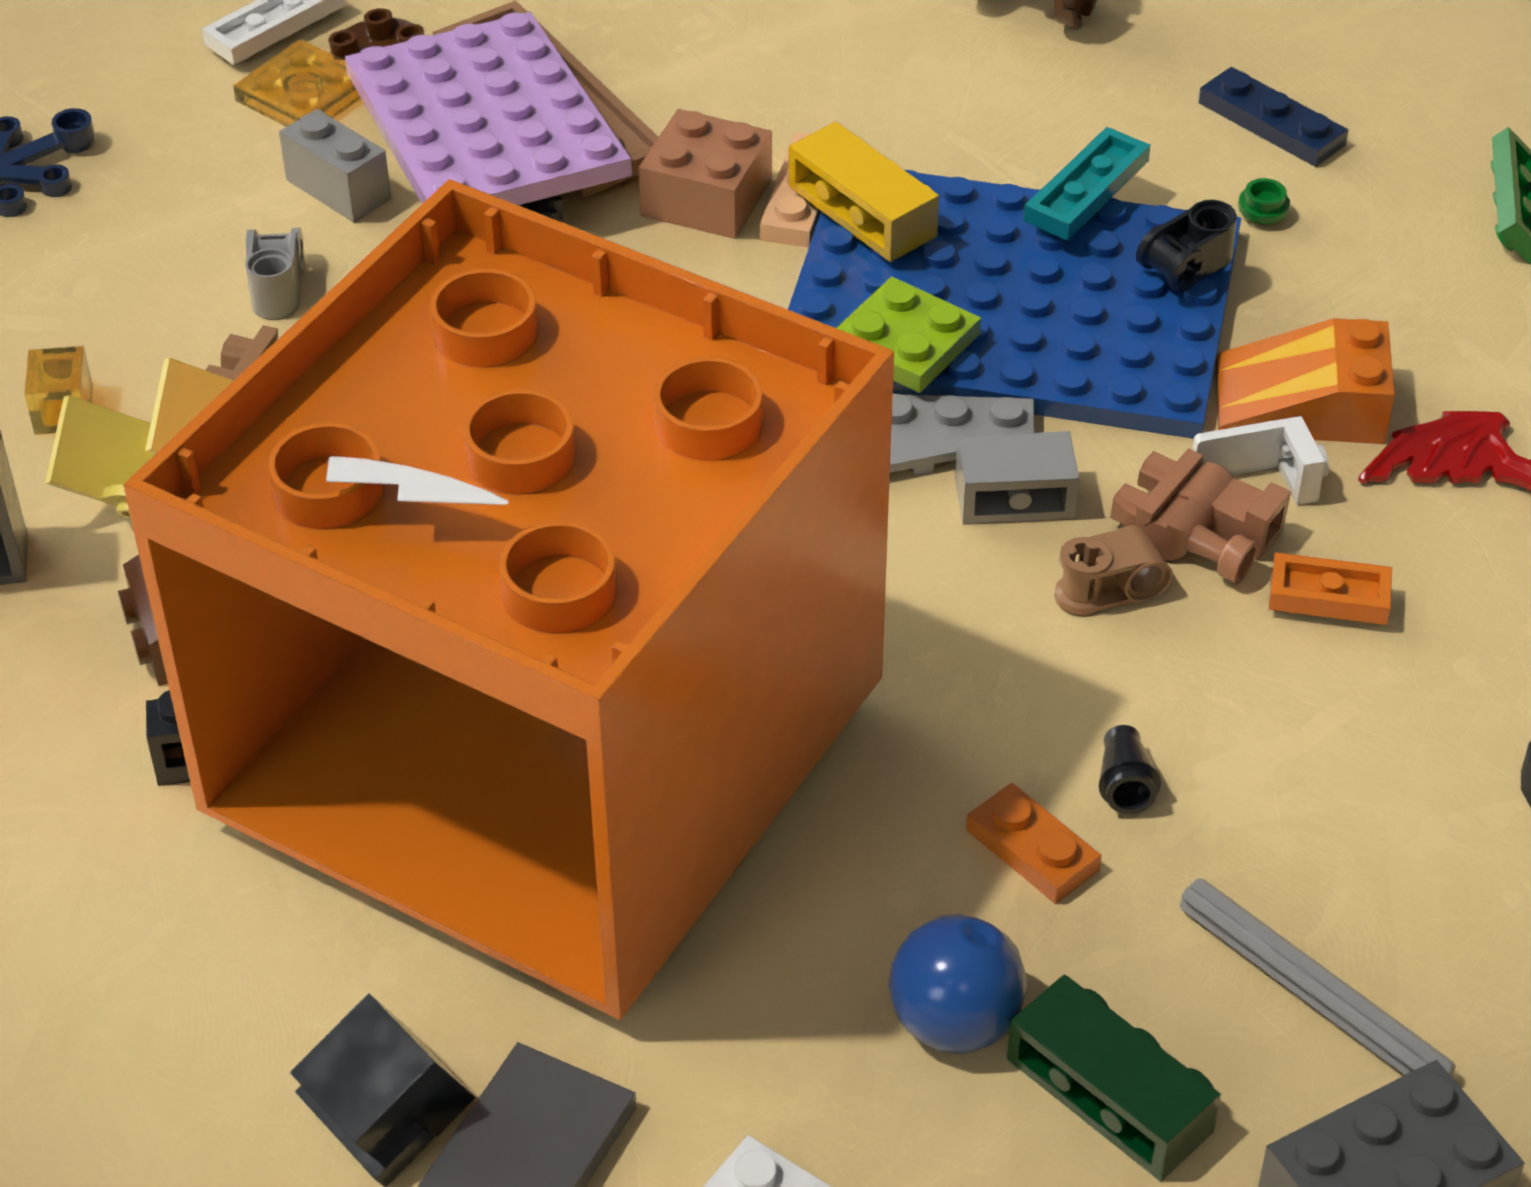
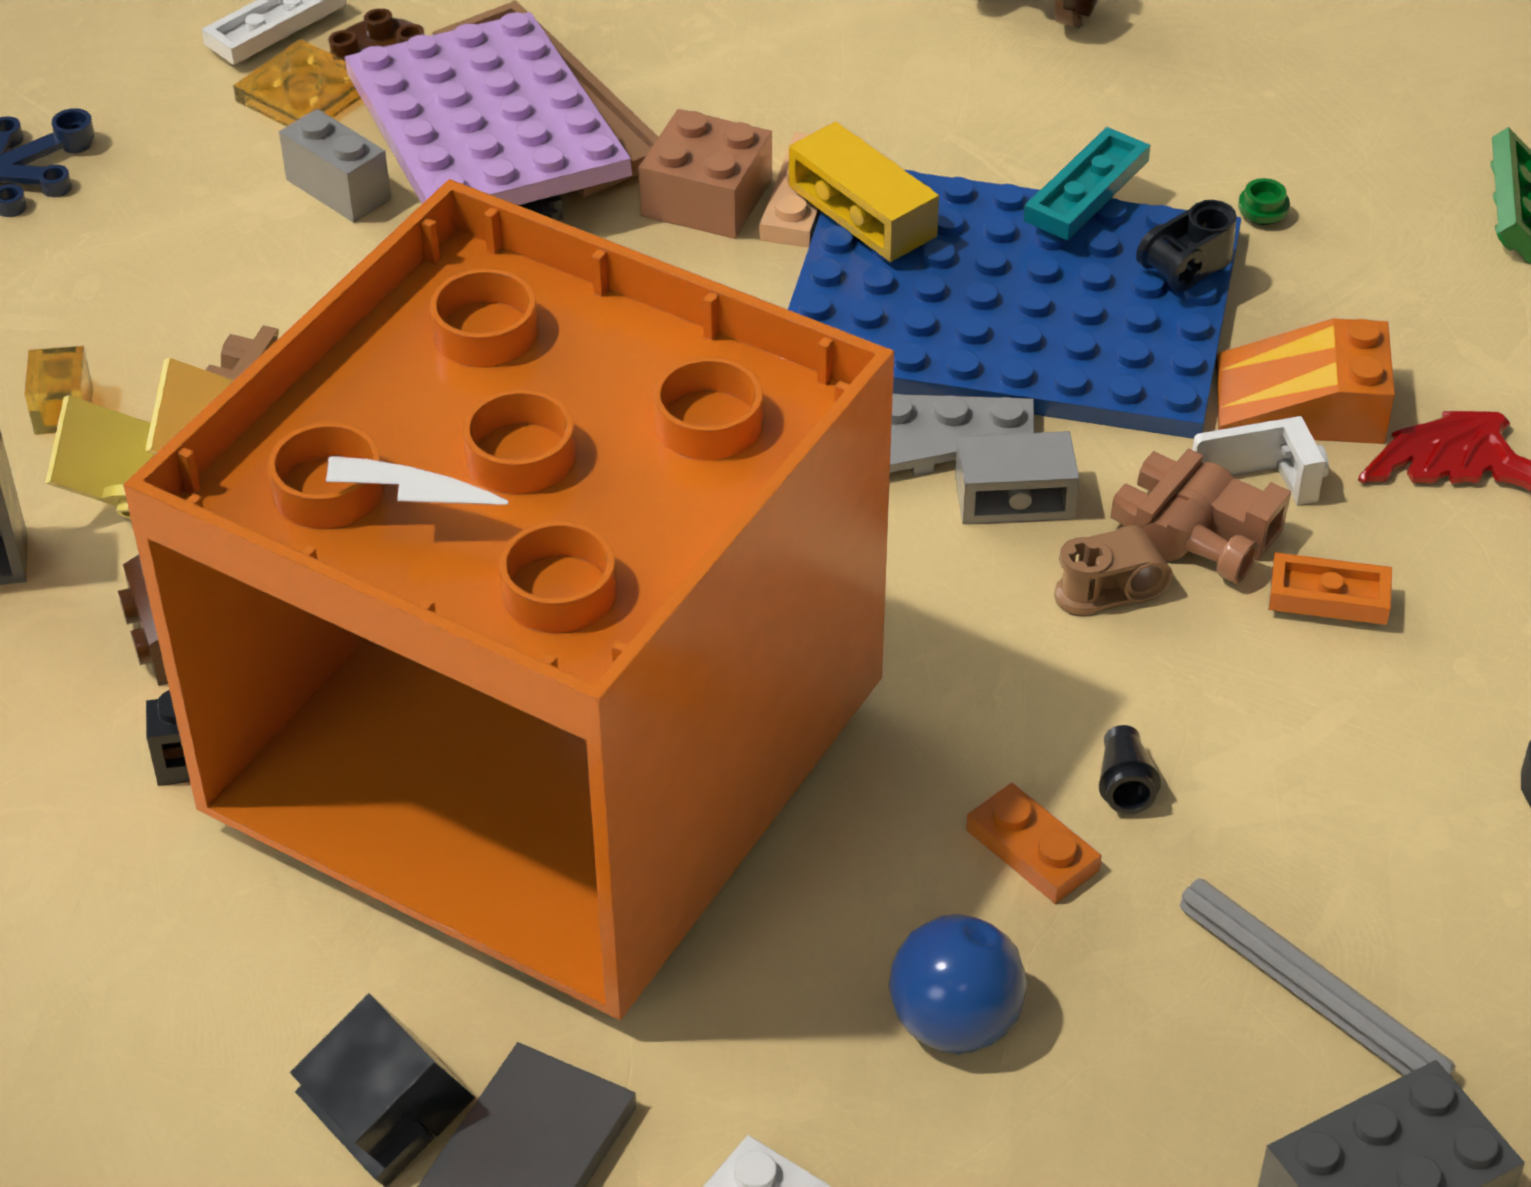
(274, 272): light grey piece -> none
(917, 327): lime plate -> none
(1113, 1076): dark green brick -> none
(1273, 116): dark blue plate -> none

